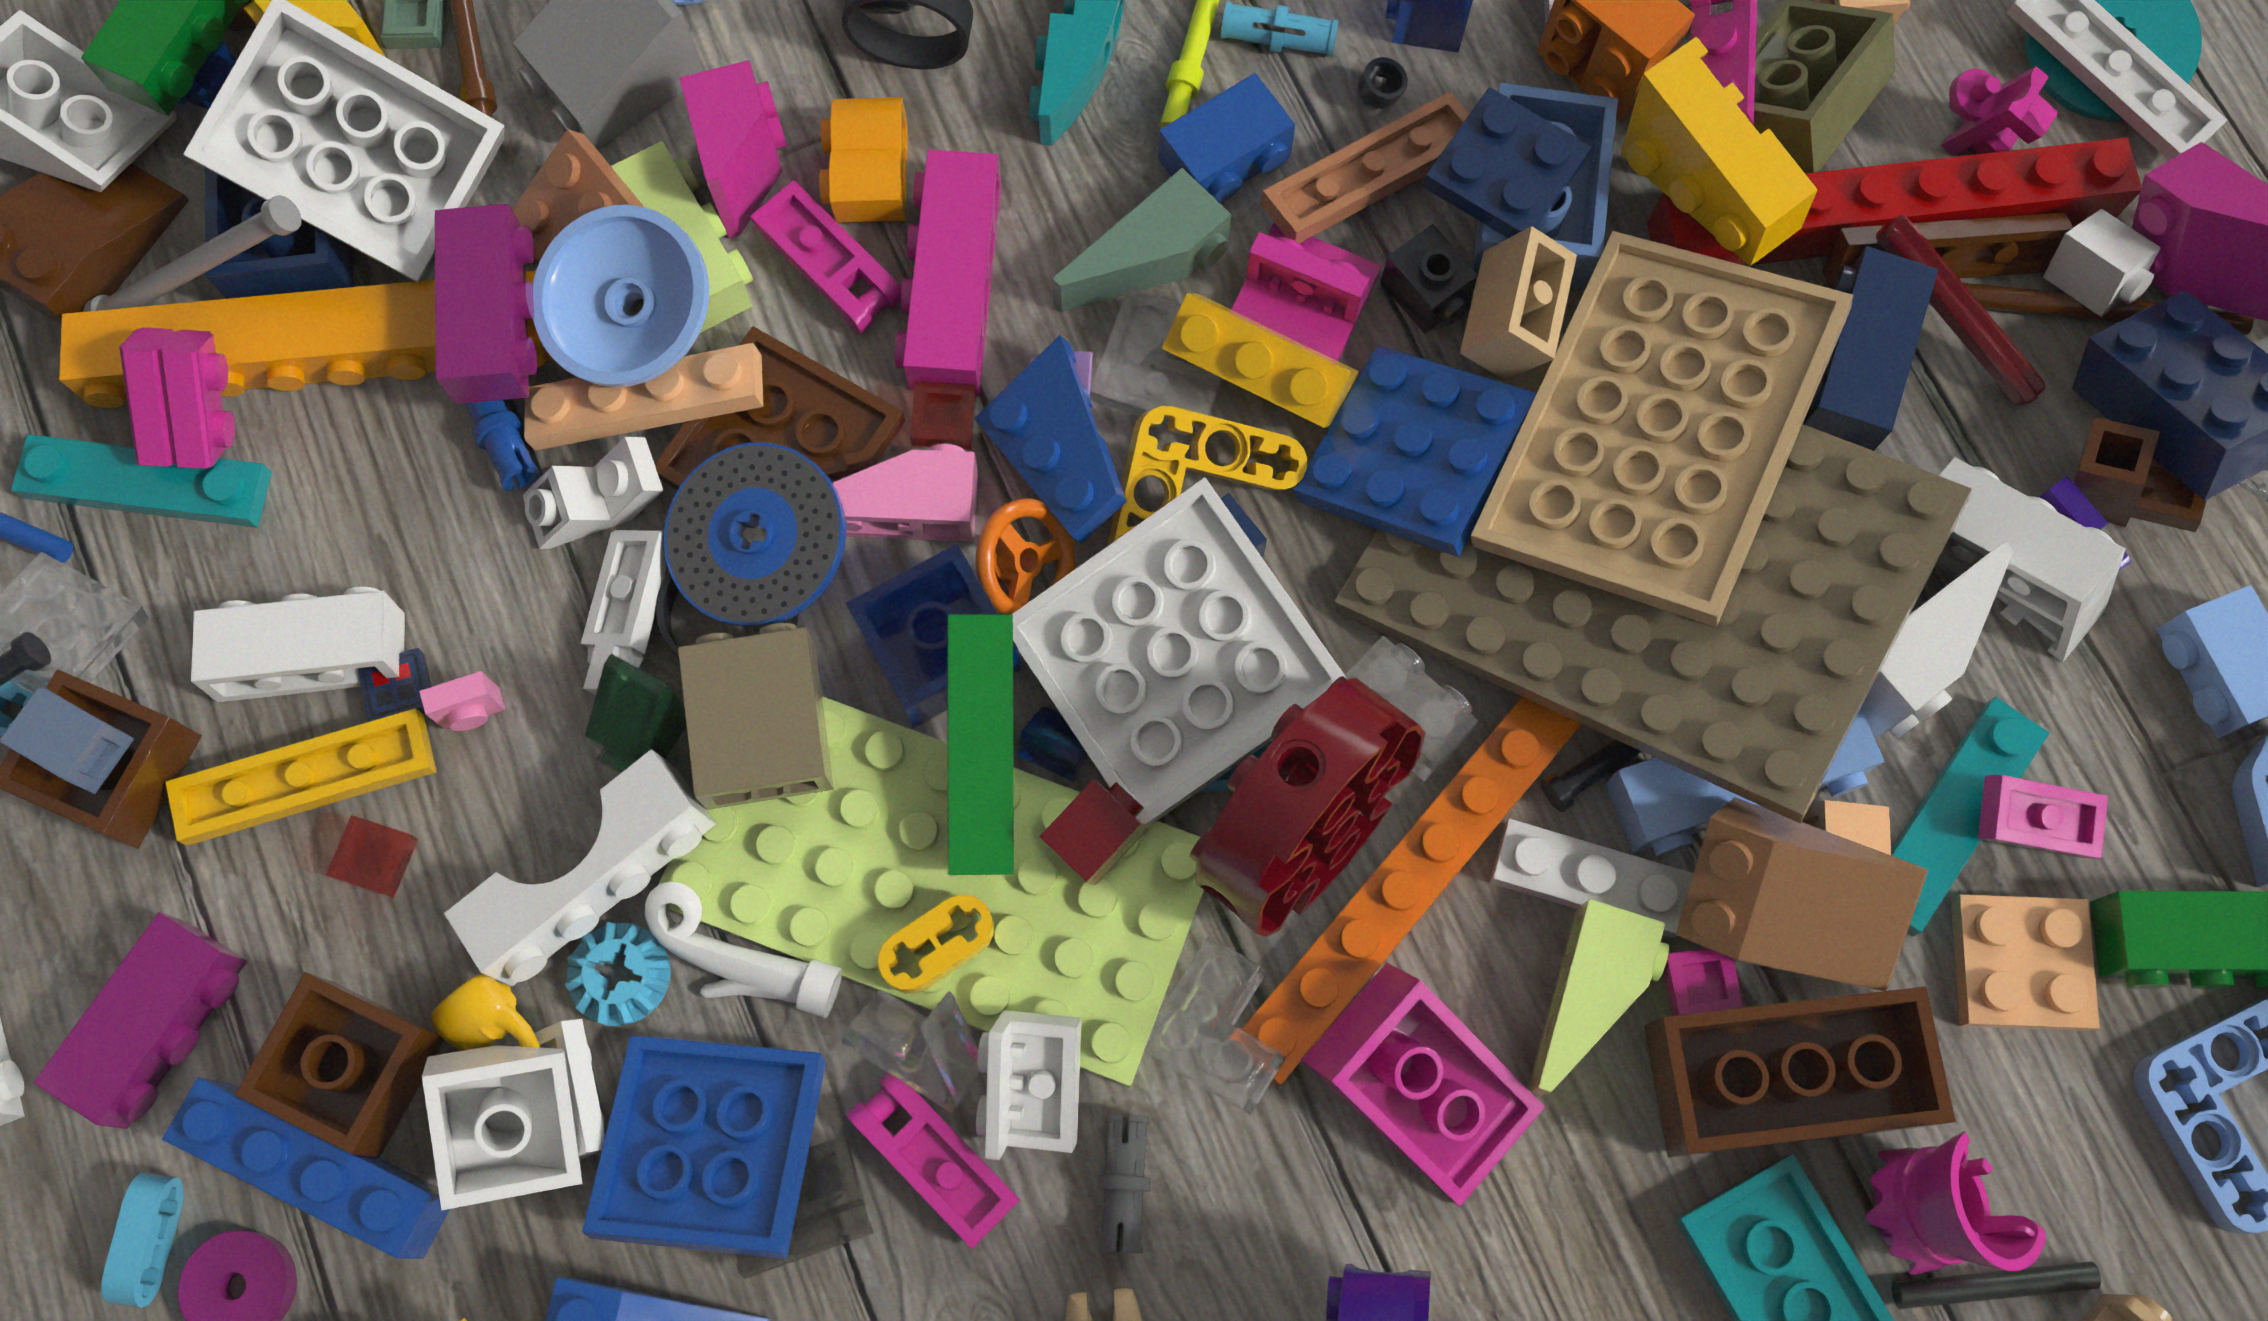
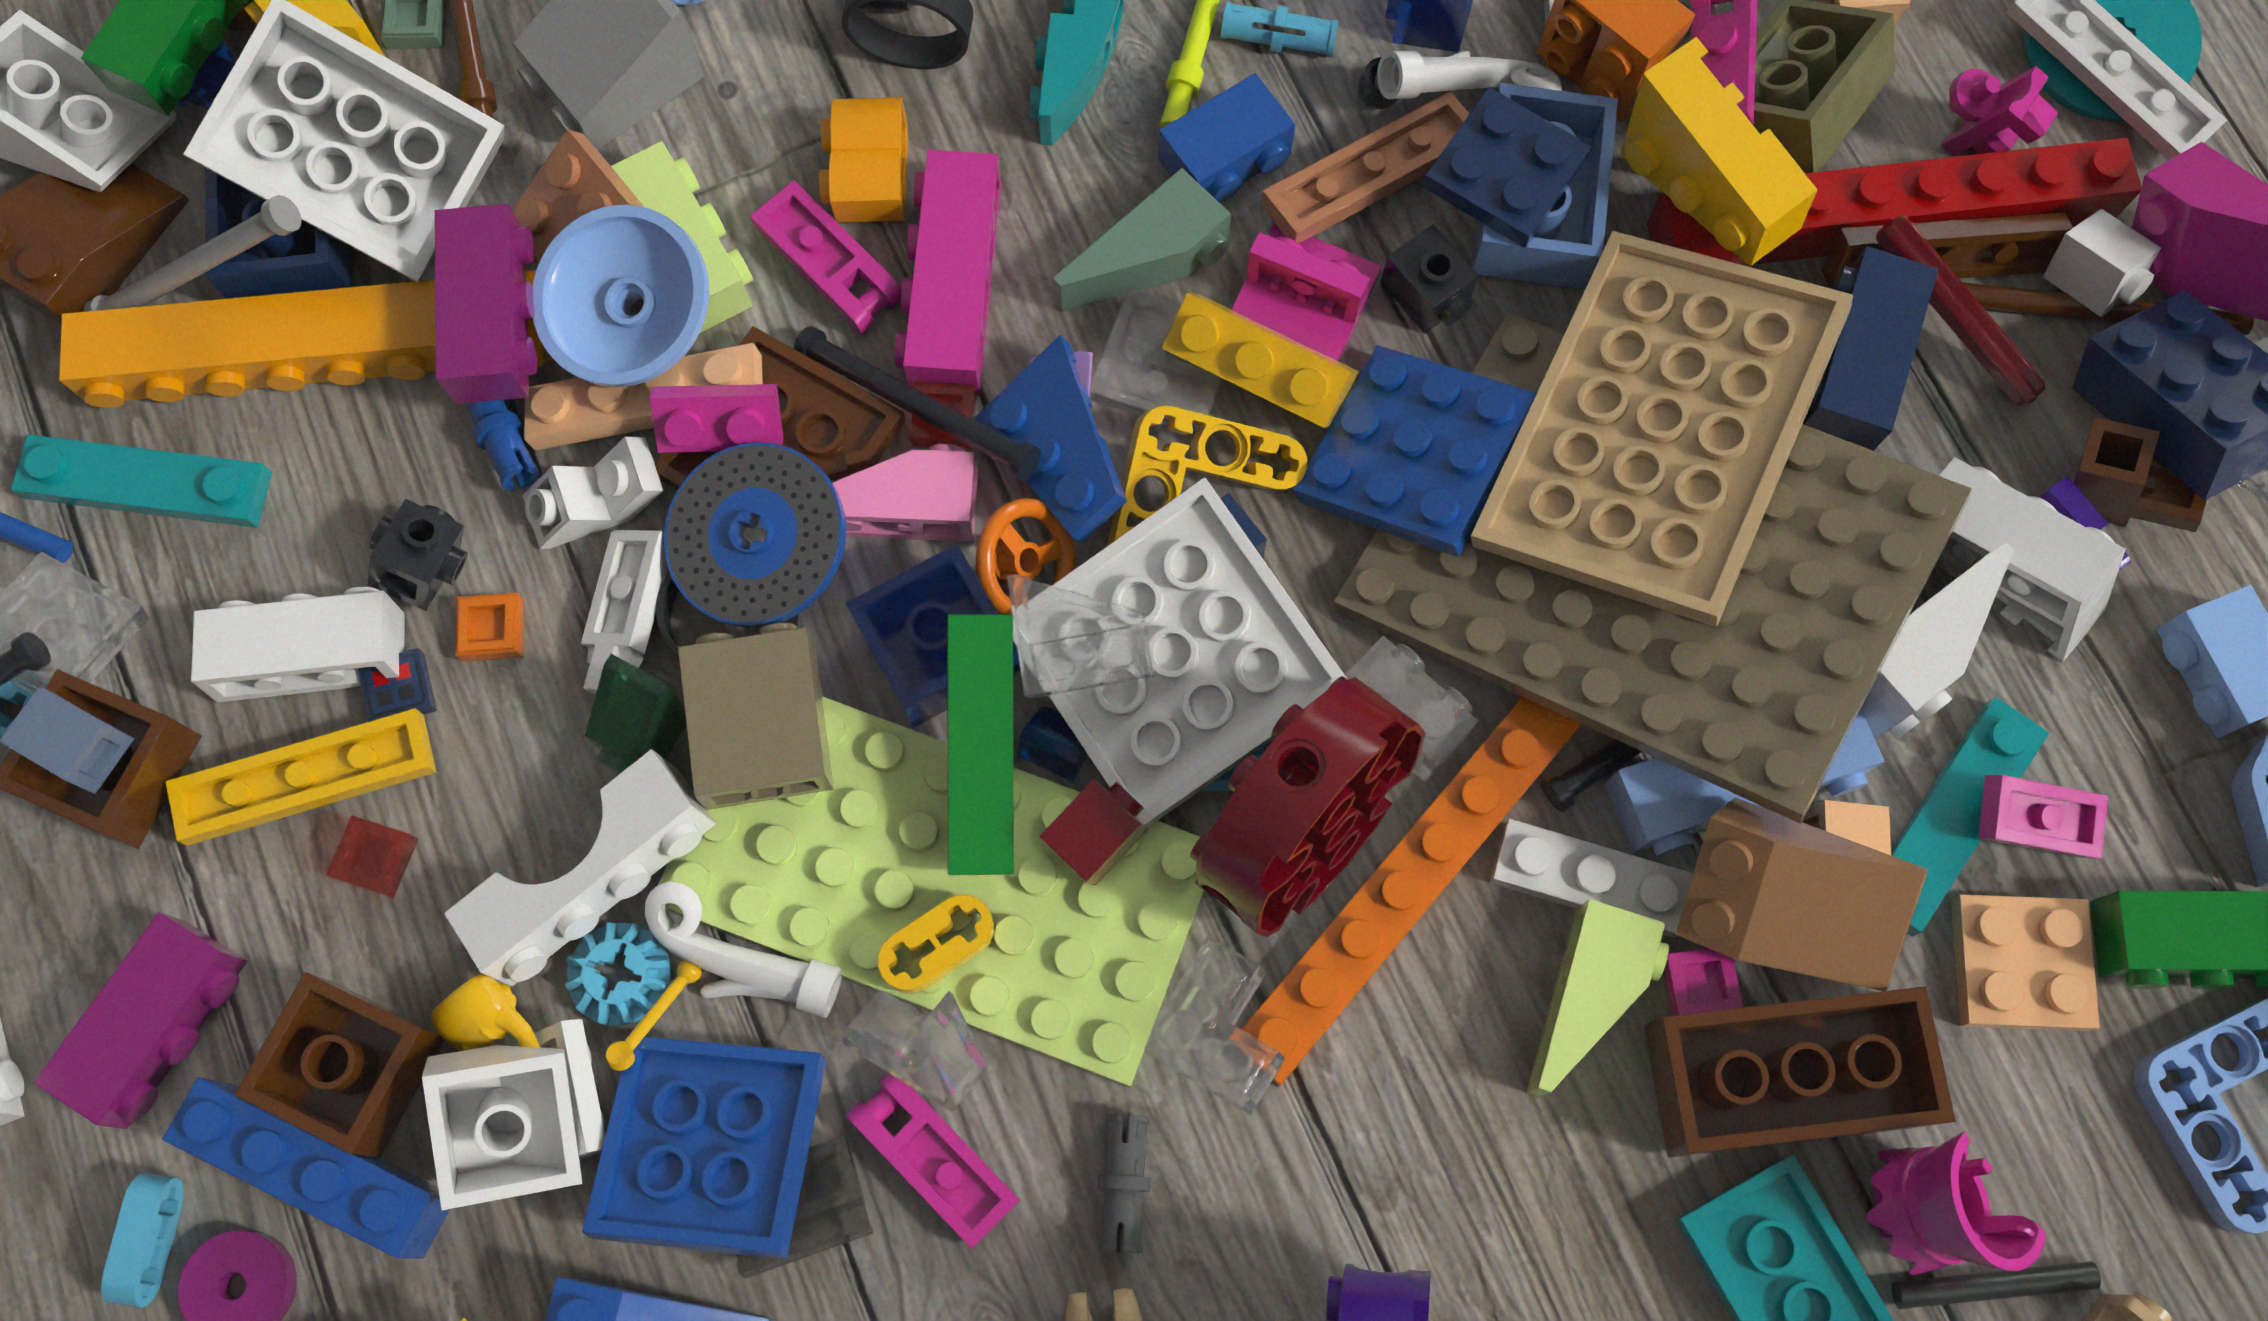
(176, 397): dark pink brick -> none
(416, 553): none -> black brick
(463, 702): bright pink plate -> none
(489, 627): none -> orange tile
(621, 1054): none -> yellow hinge
(715, 416): none -> dark pink plate
(735, 139): dark pink slope -> none
(1020, 458): none -> black bar
(1030, 1083): white bracket -> none
(1075, 640): none -> clear wing
(1408, 74): none -> white plant
(1423, 1082): dark pink slope -> none
(1518, 304): tan brick -> none

